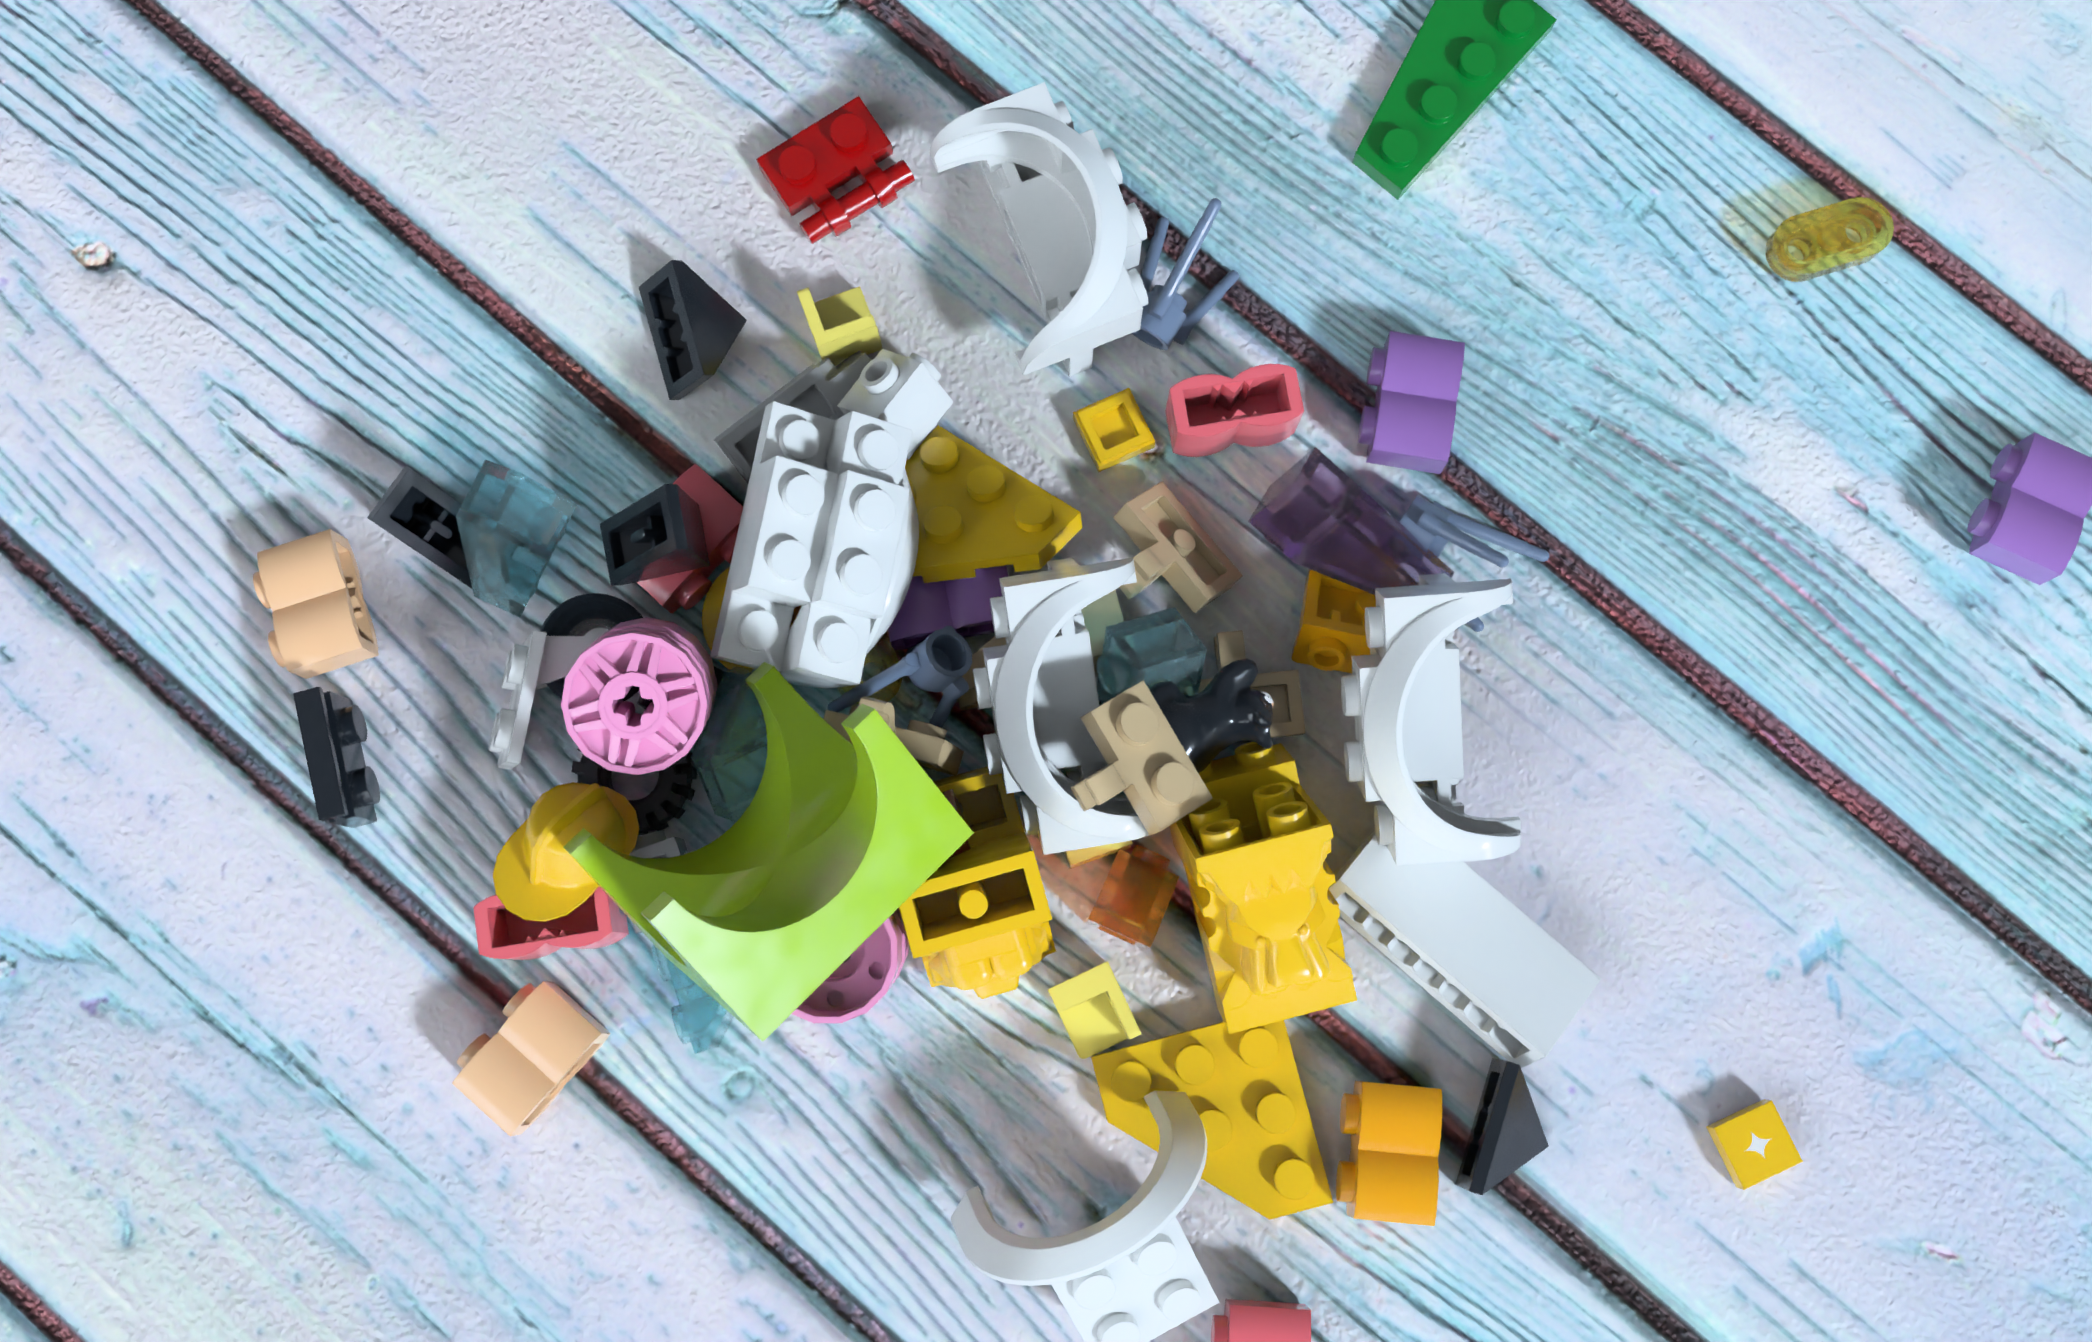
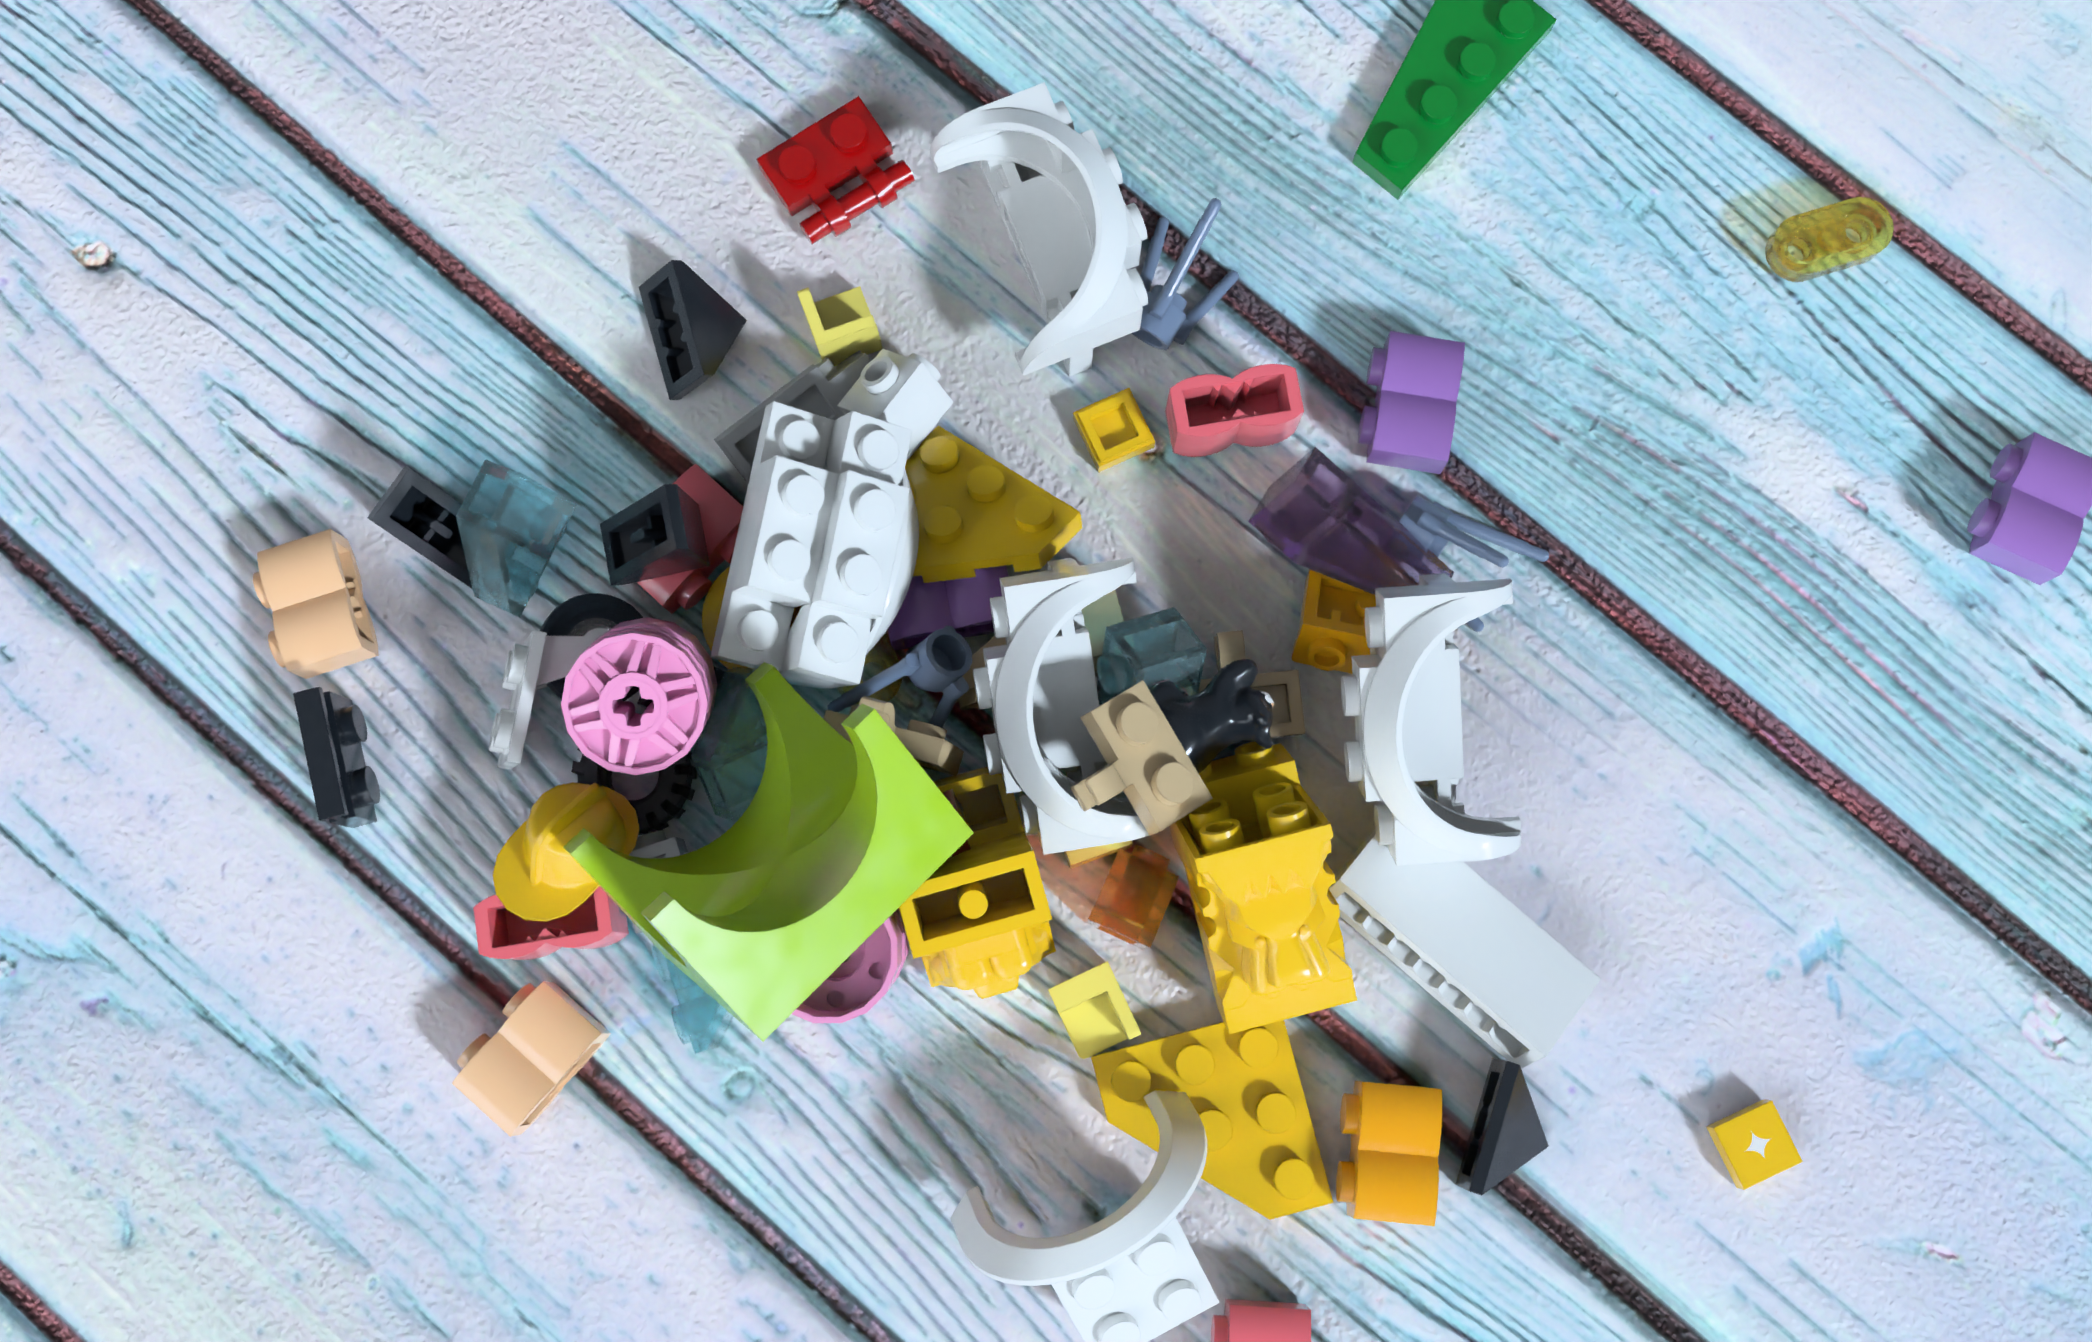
(1175, 548): tan plate -> none

